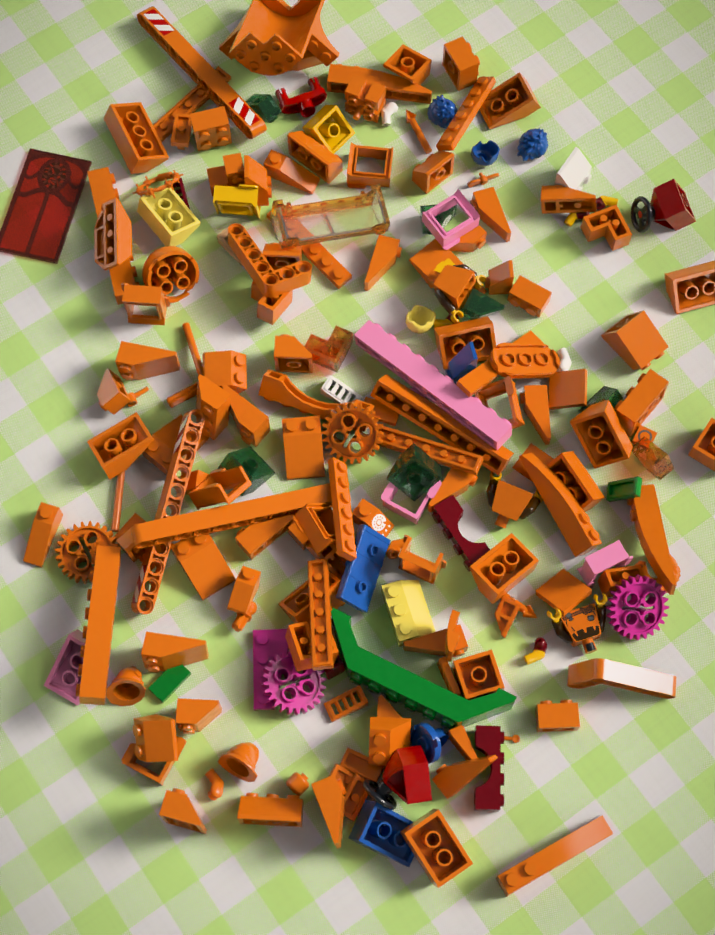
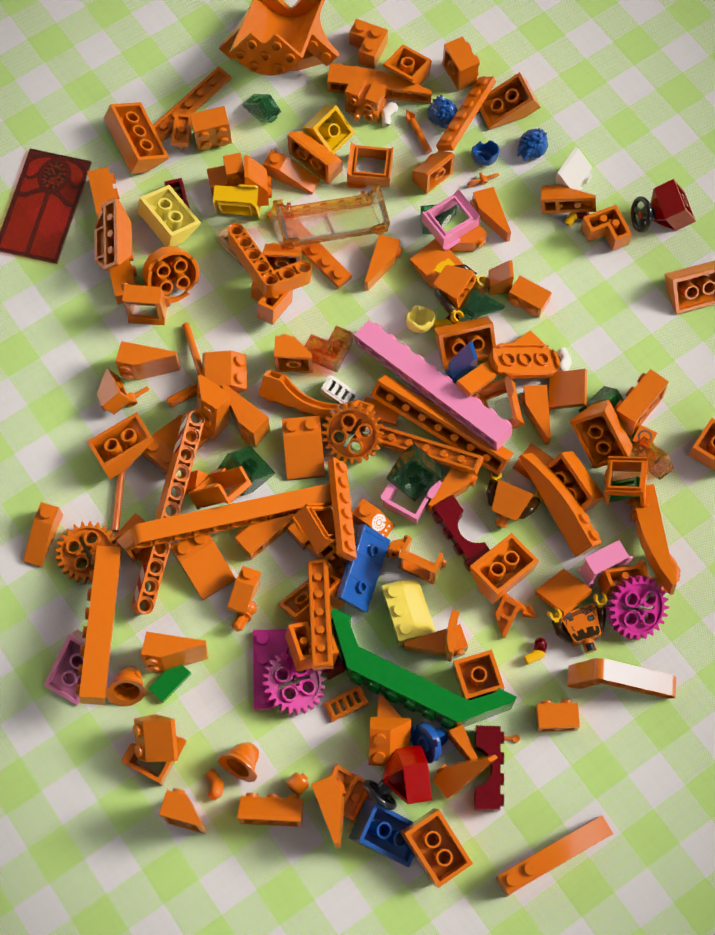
(160, 177): orange piece -> none
(196, 714): orange slope -> none
(201, 72): orange beam -> none
(302, 103): red connector -> none
(358, 764): orange tile -> none
(370, 40): none -> orange brick
(448, 676): orange tile -> none
(604, 201): arm -> none
(627, 464): none -> orange piece
(636, 340): orange slope -> none

